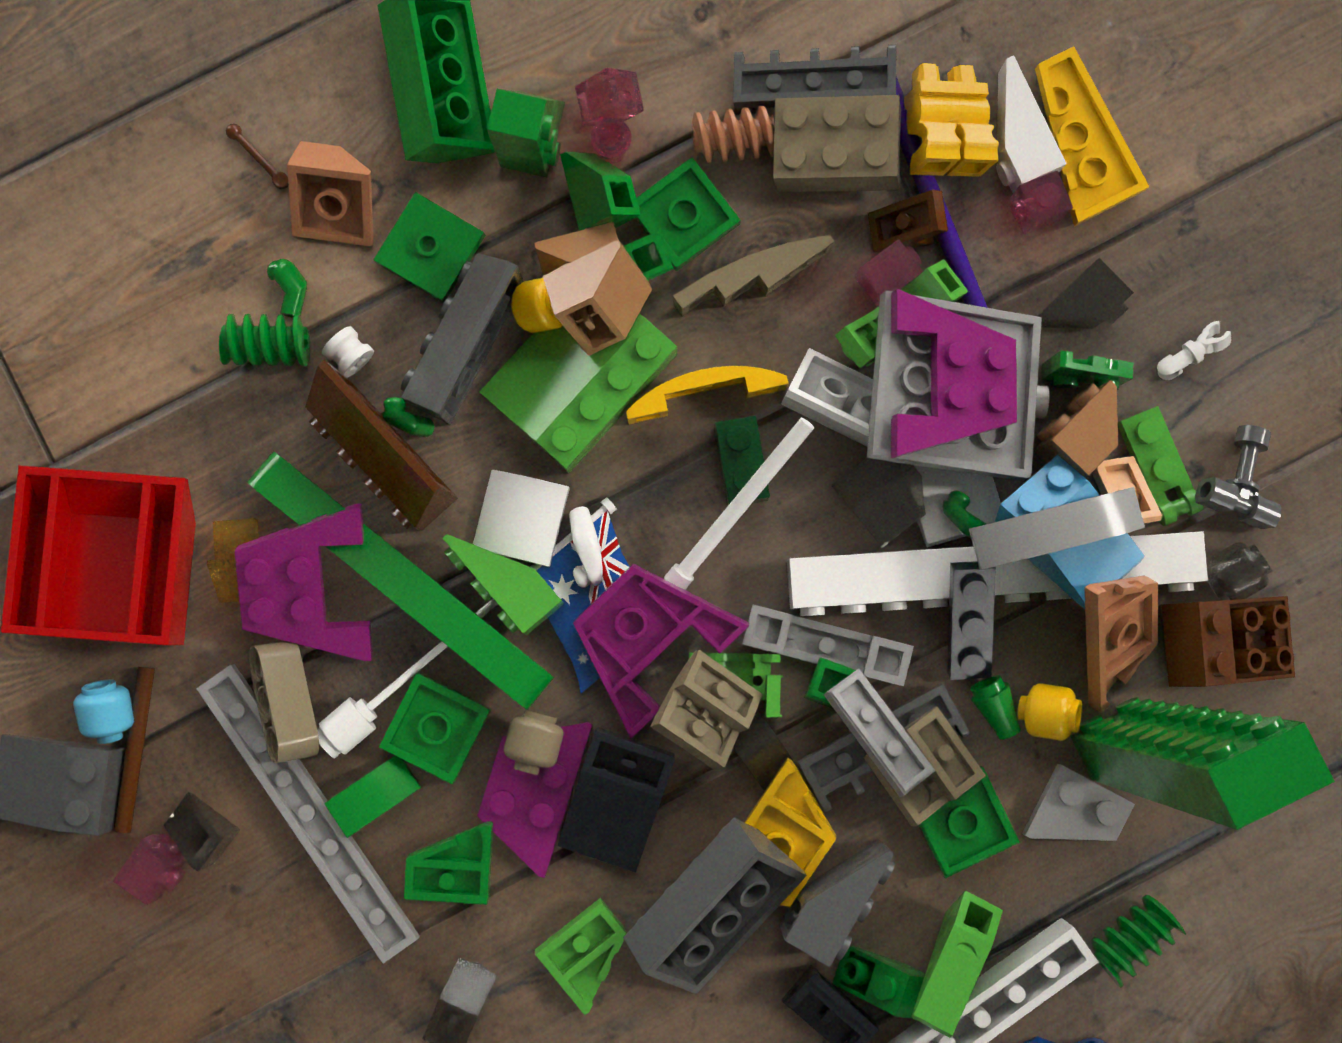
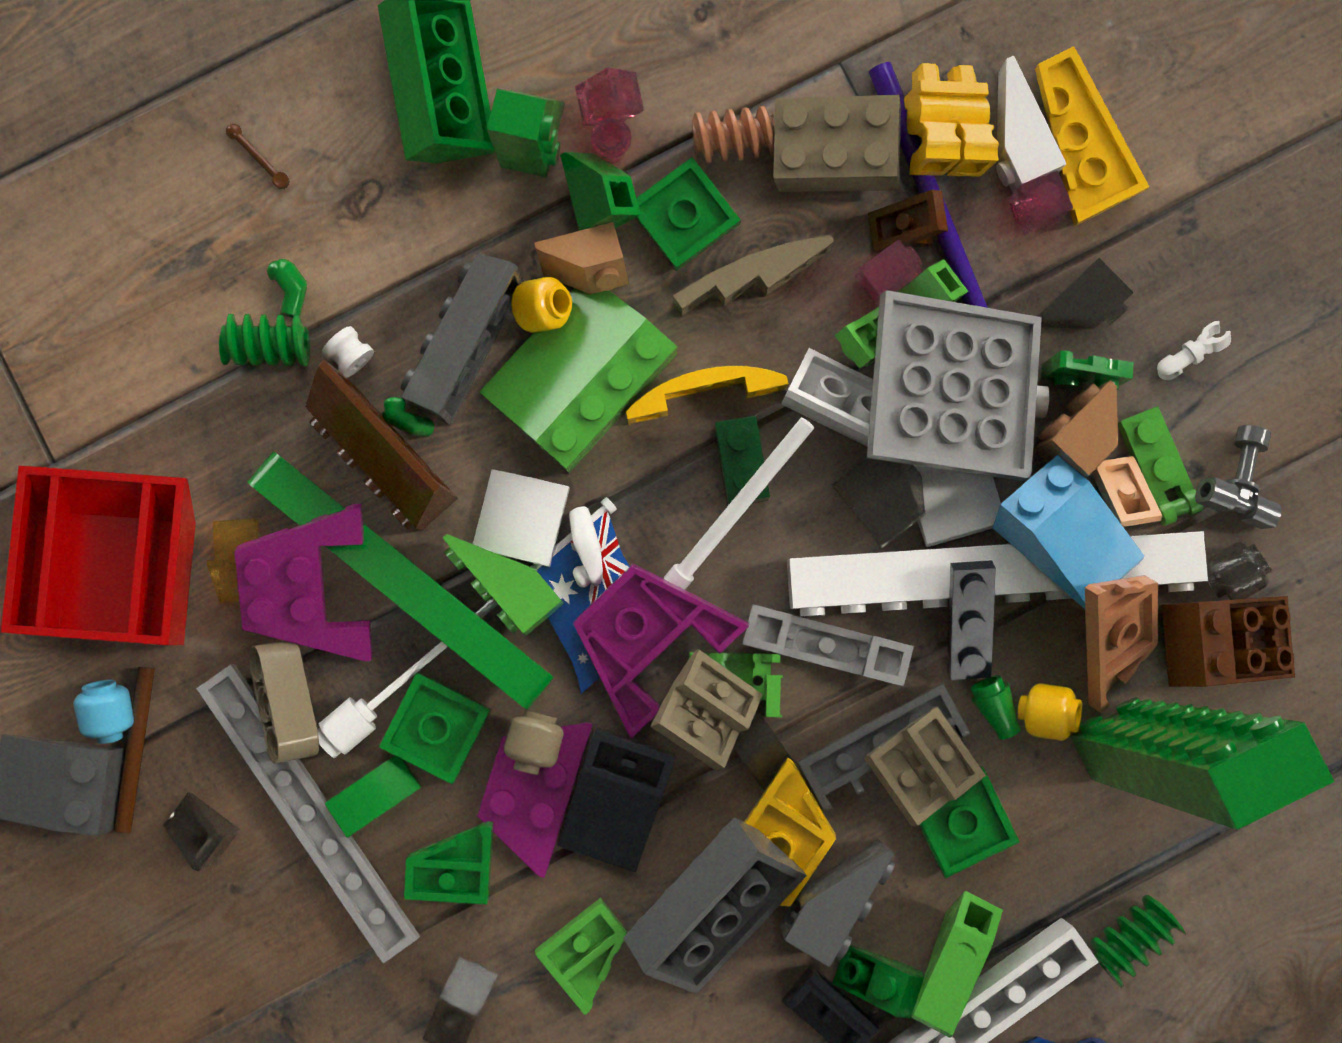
(152, 868): clear pink brick -> none
(330, 195): nougat slope -> none
(429, 247): green plate -> none
(598, 296): medium nougat slope -> none
(650, 256): green slope -> none
(764, 82): dark grey hinge -> none
(825, 677): green slope -> none
(879, 733): light grey tile -> none
(956, 511): green arm -> none
(969, 377): magenta wing -> none
(1057, 528): light grey slope -> none
(1077, 810): light grey wing -> none

